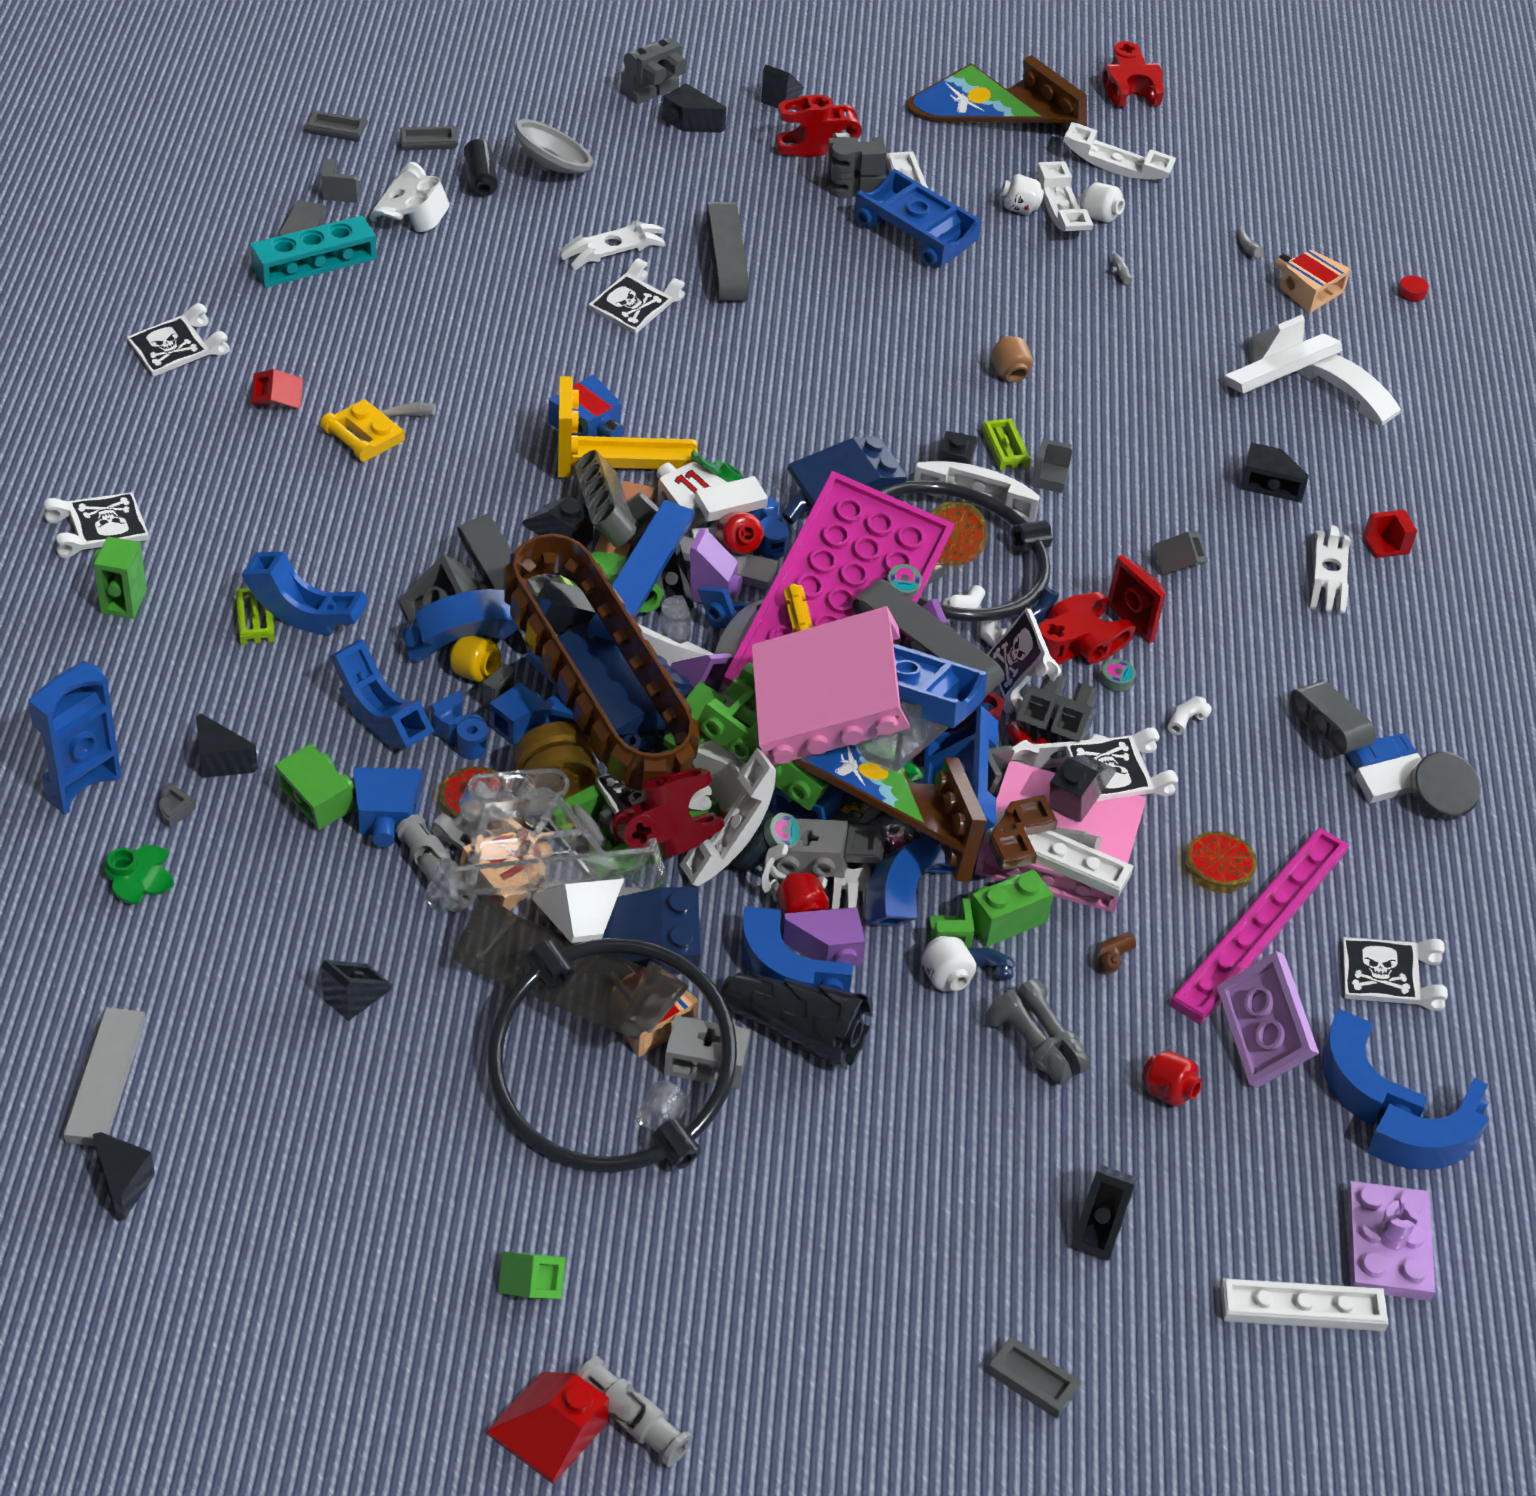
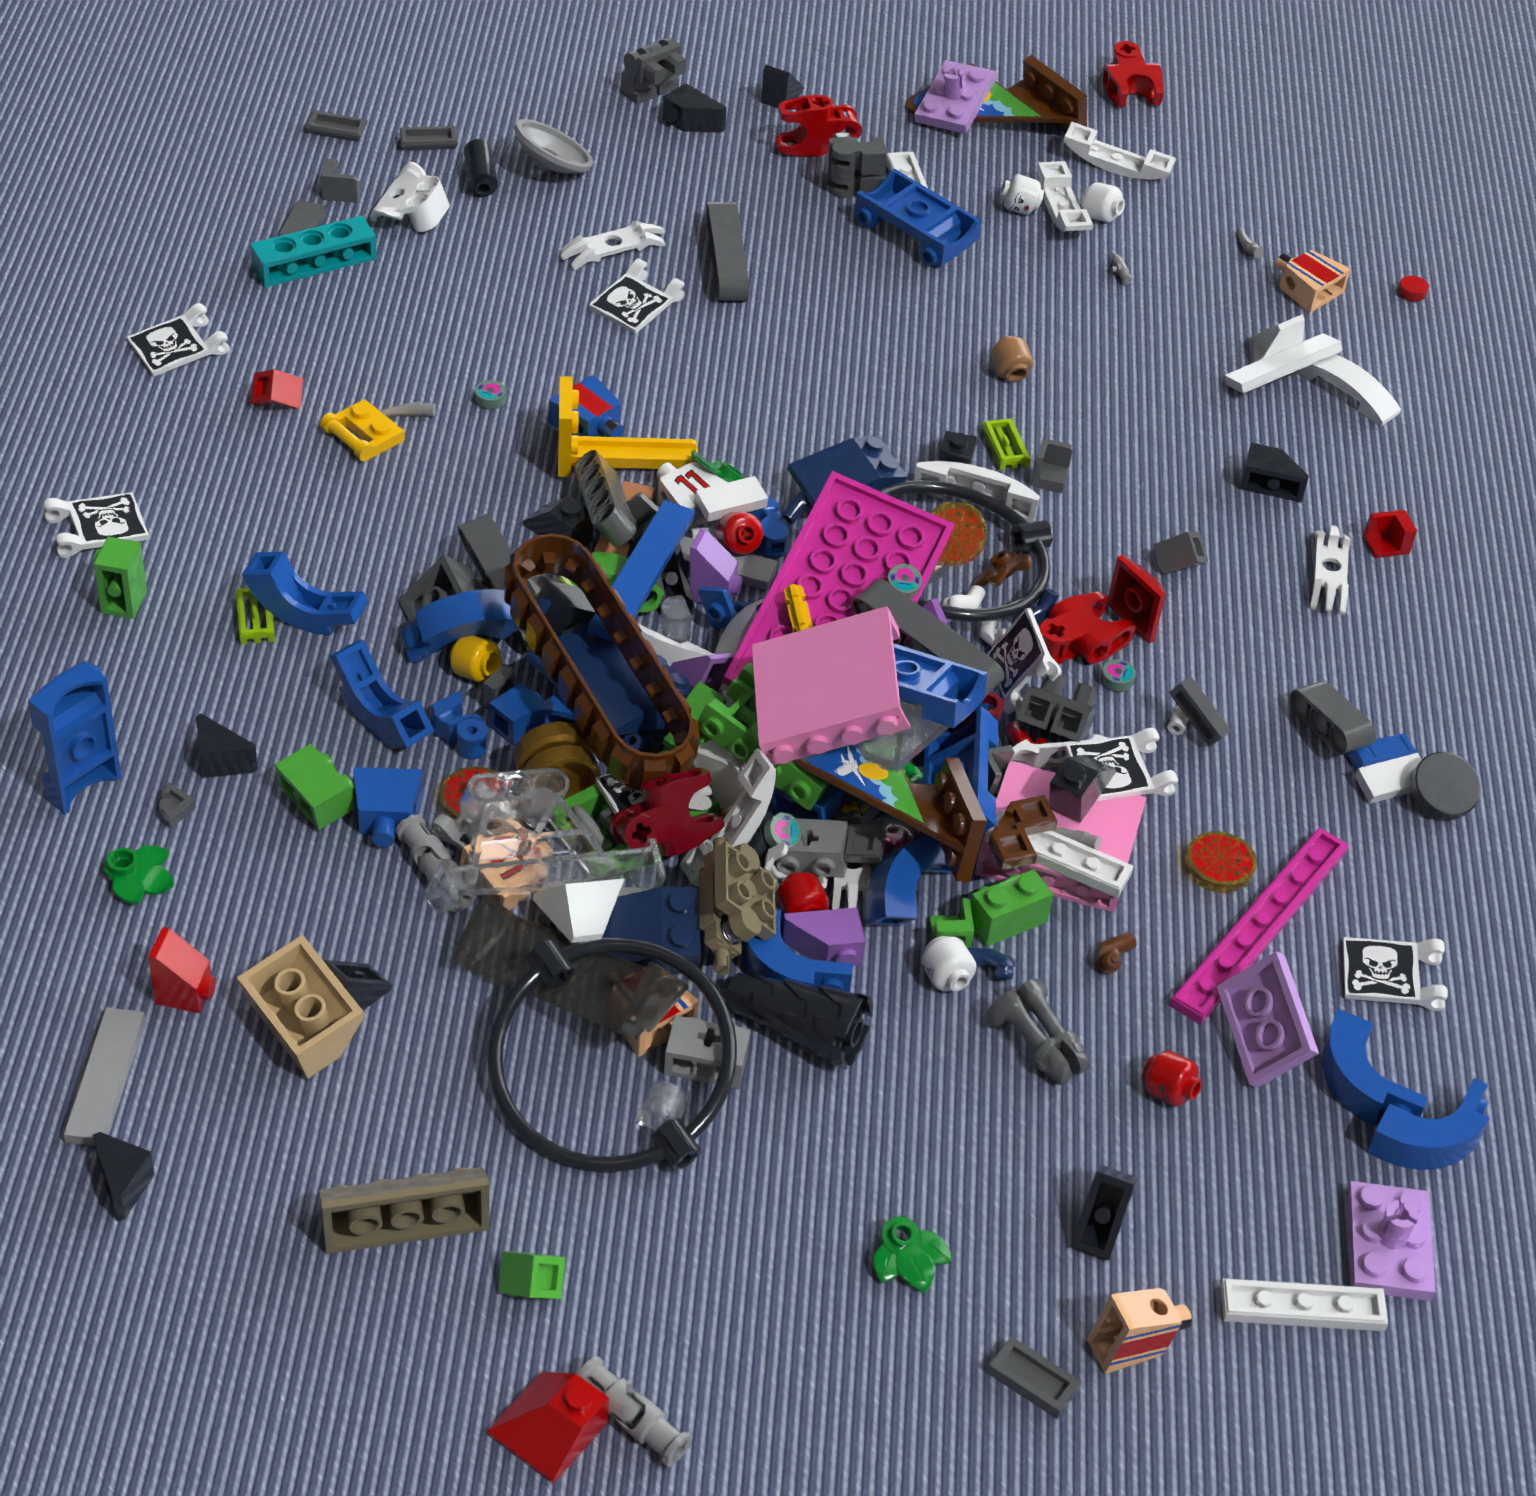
(179, 973): none -> red slope
(303, 1005): none -> tan slope
(405, 1209): none -> dark tan slope
(490, 394): none -> sand green tile
(734, 901): none -> dark tan piece
(911, 1258): none -> green plate
(955, 96): none -> lavender plate
(1002, 566): none -> reddish brown plate
(1136, 1328): none -> light nougat torso
(1199, 711): none -> dark grey tile

